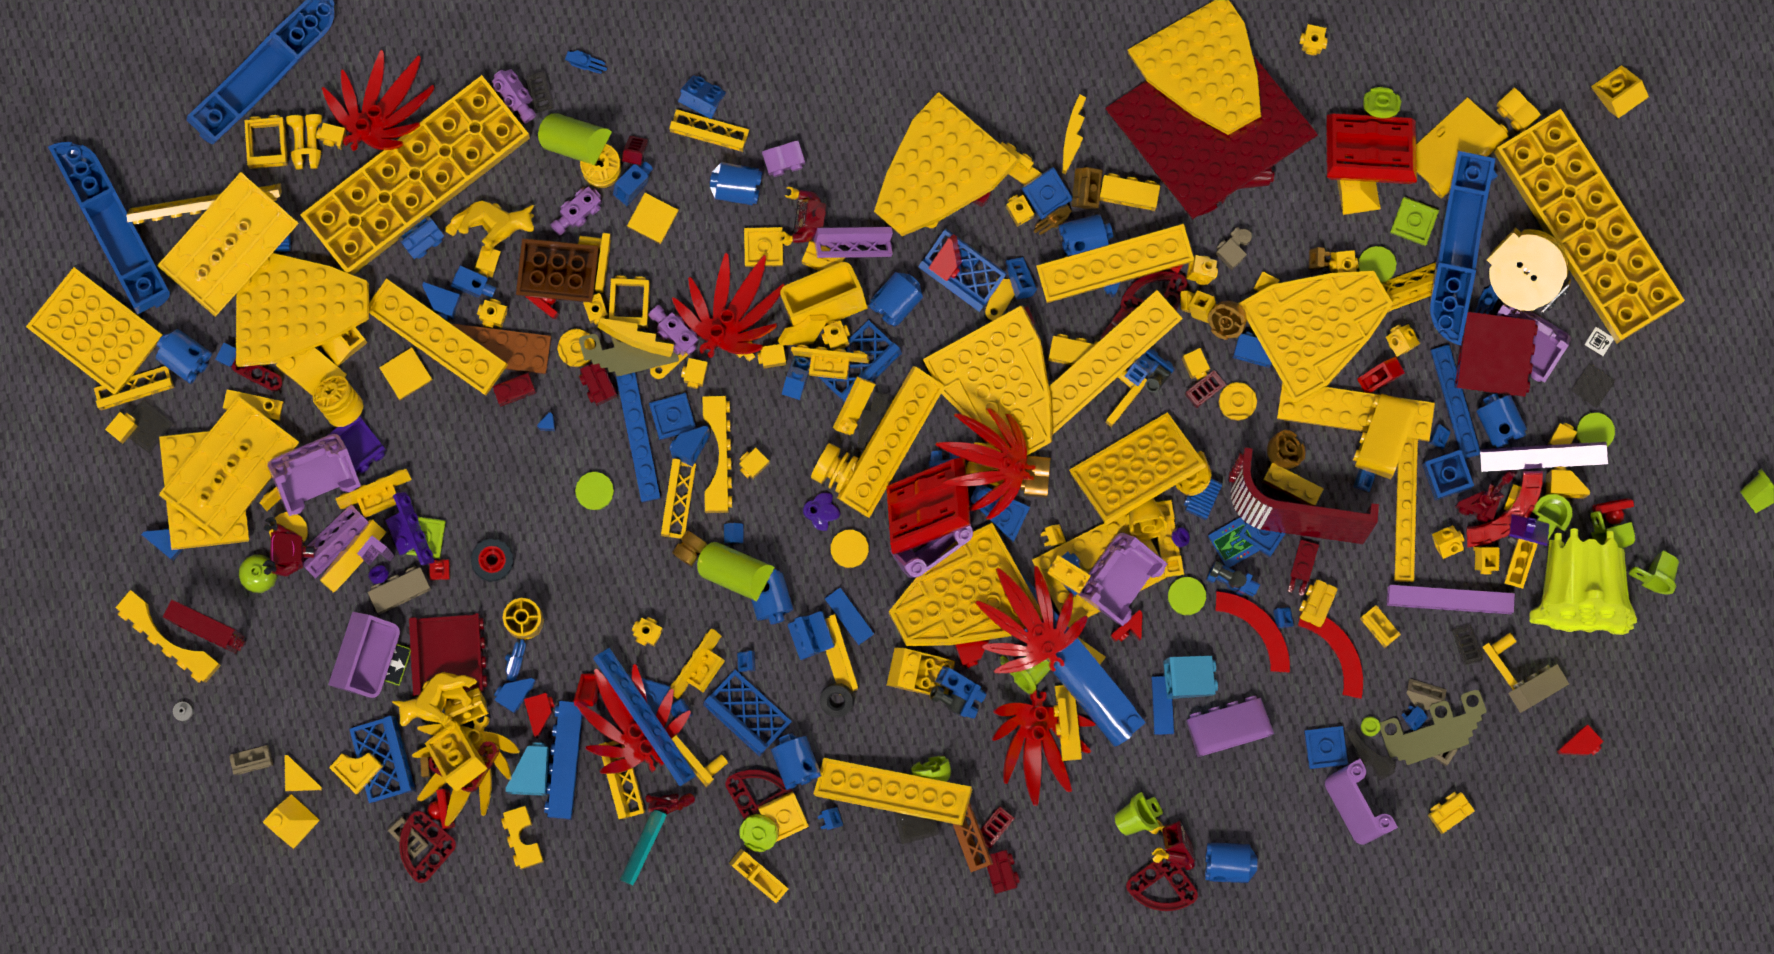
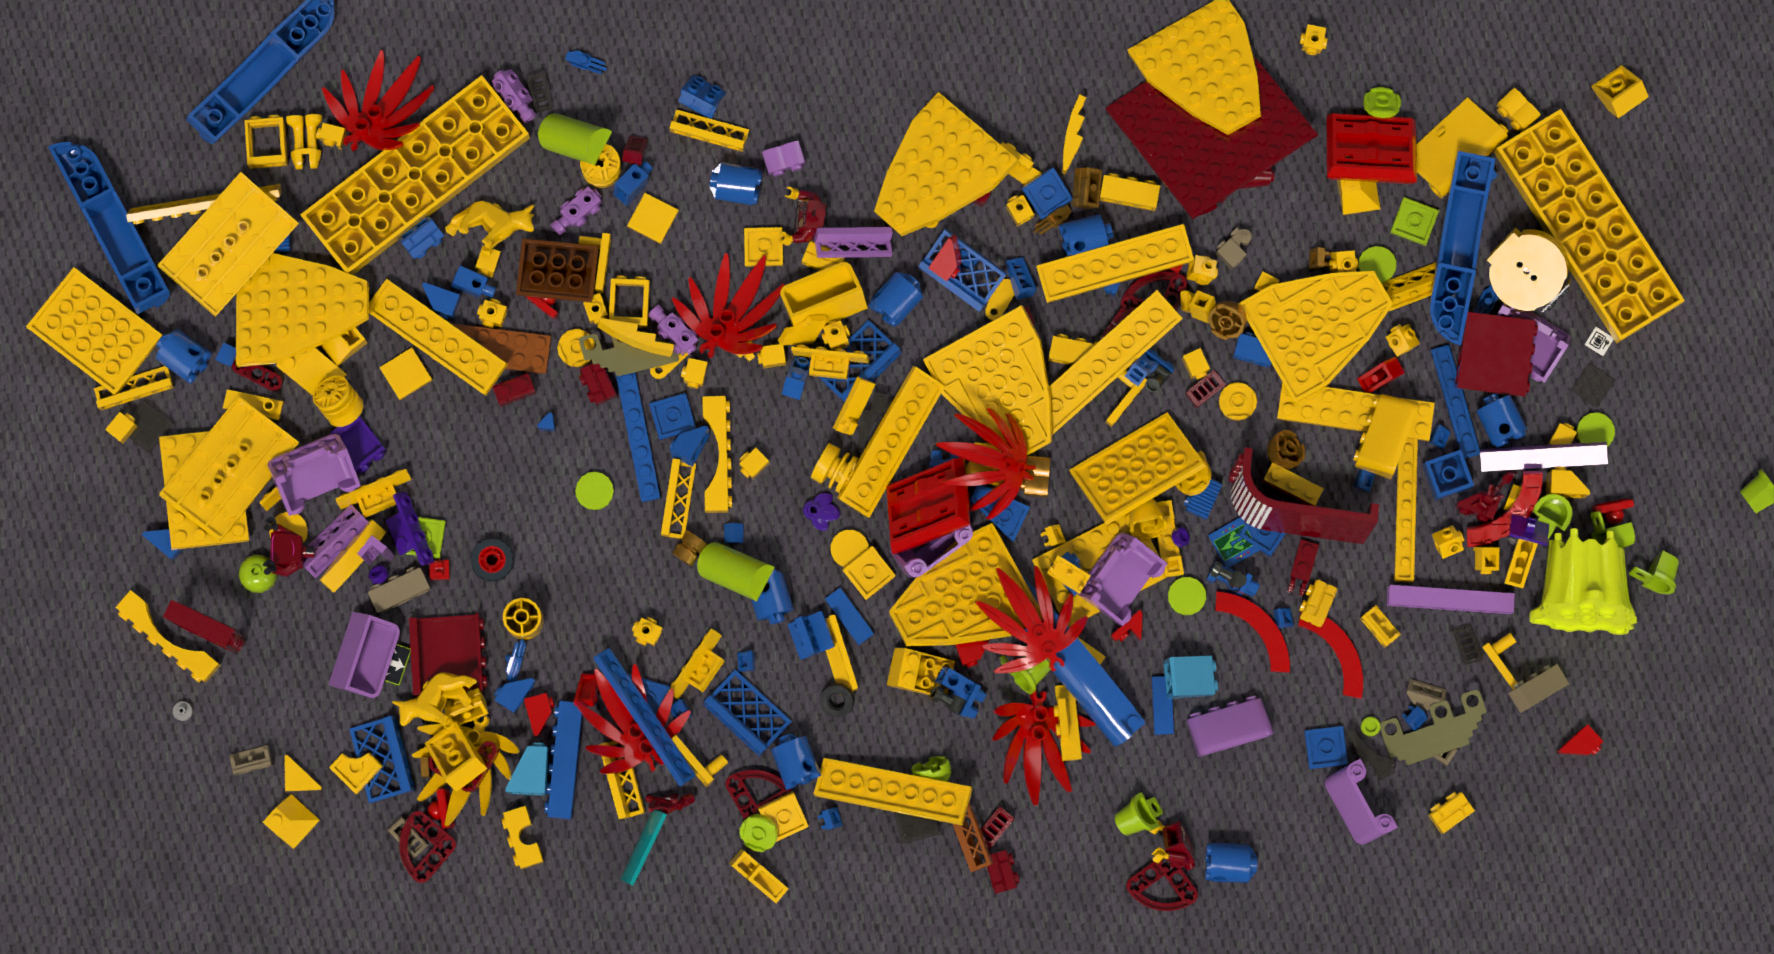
(868, 572): none -> yellow tile

